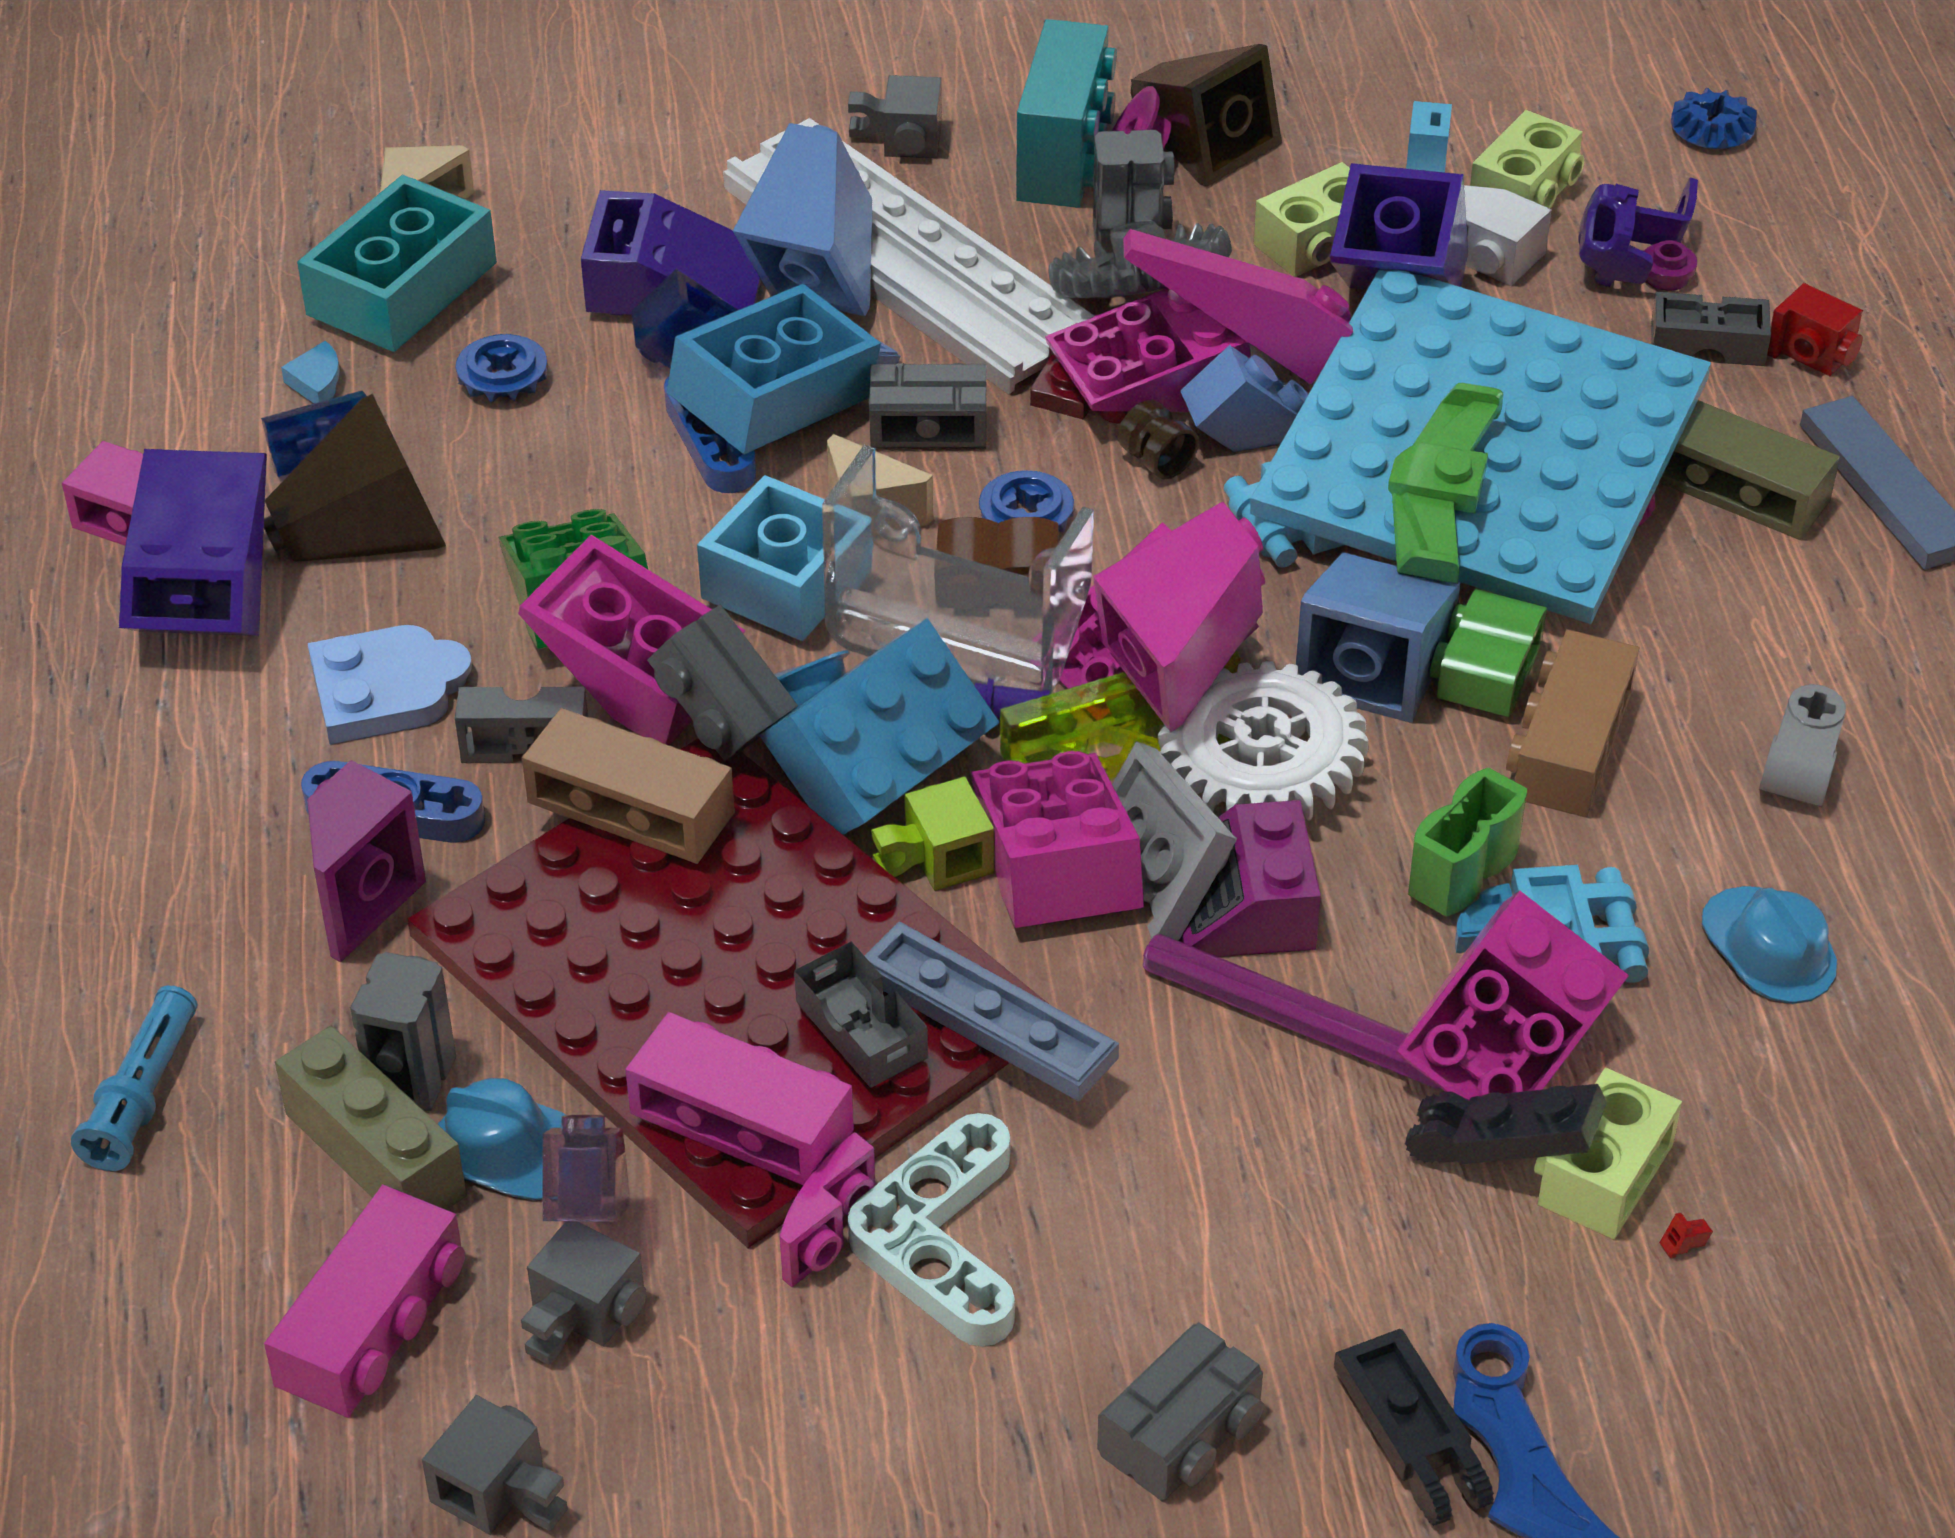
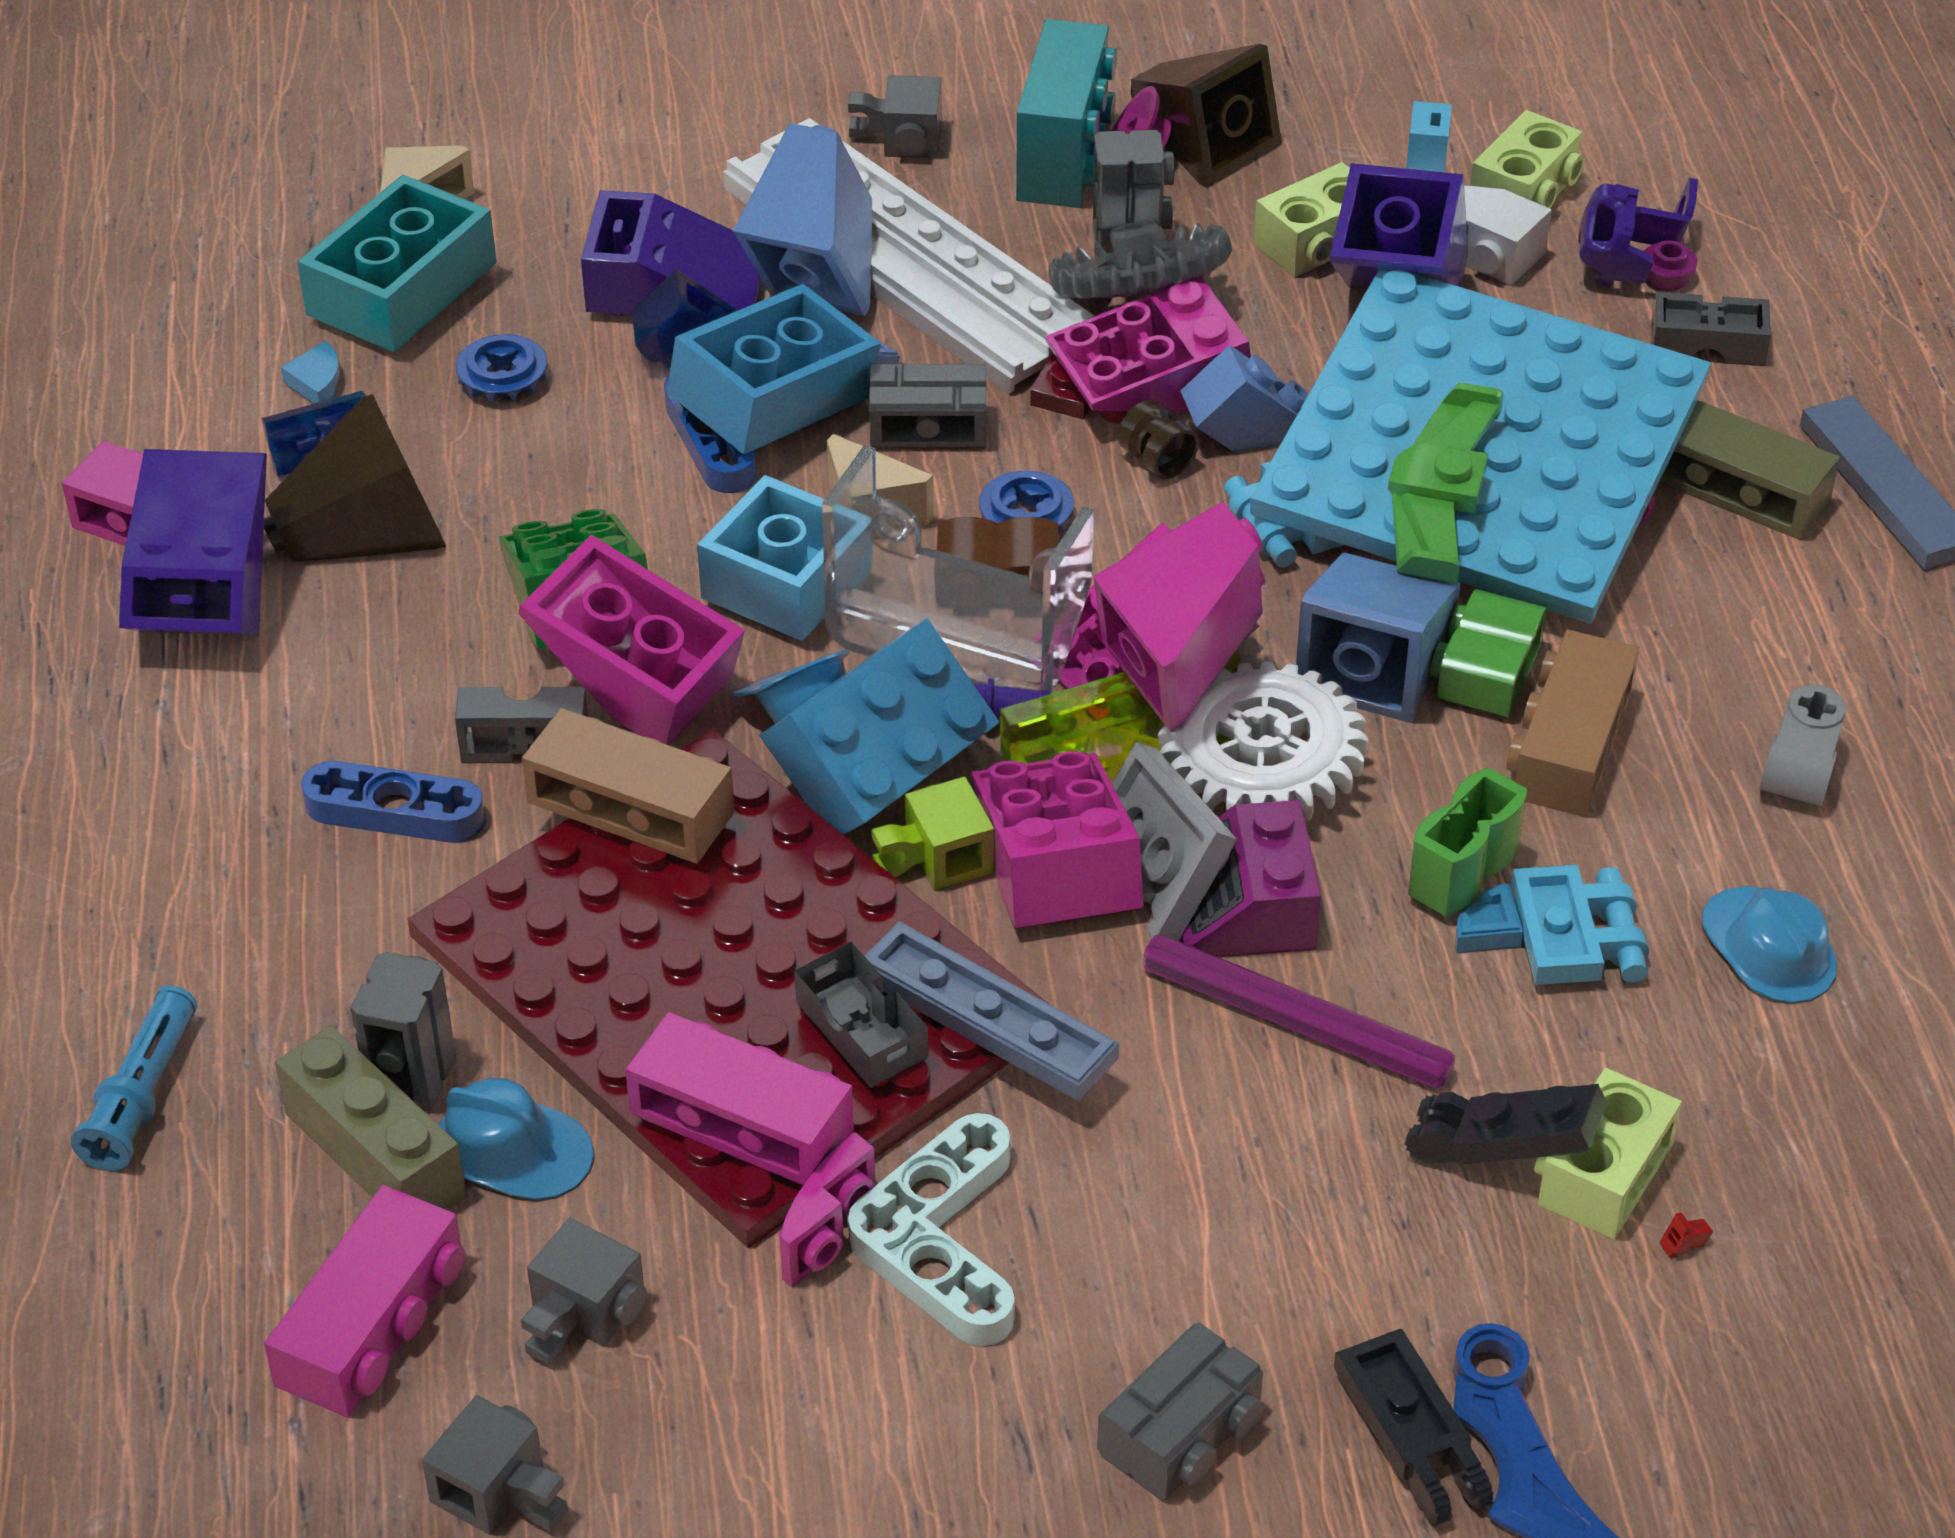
(362, 853): magenta slope -> none
(385, 680): light blue plate -> none
(584, 1171): clear purple slope -> none
(721, 683): dark grey brick -> none
(1262, 306): dark pink wedge -> none
(1511, 1005): dark pink slope -> none
(1730, 128): blue gear -> none
(1816, 330): red brick -> none

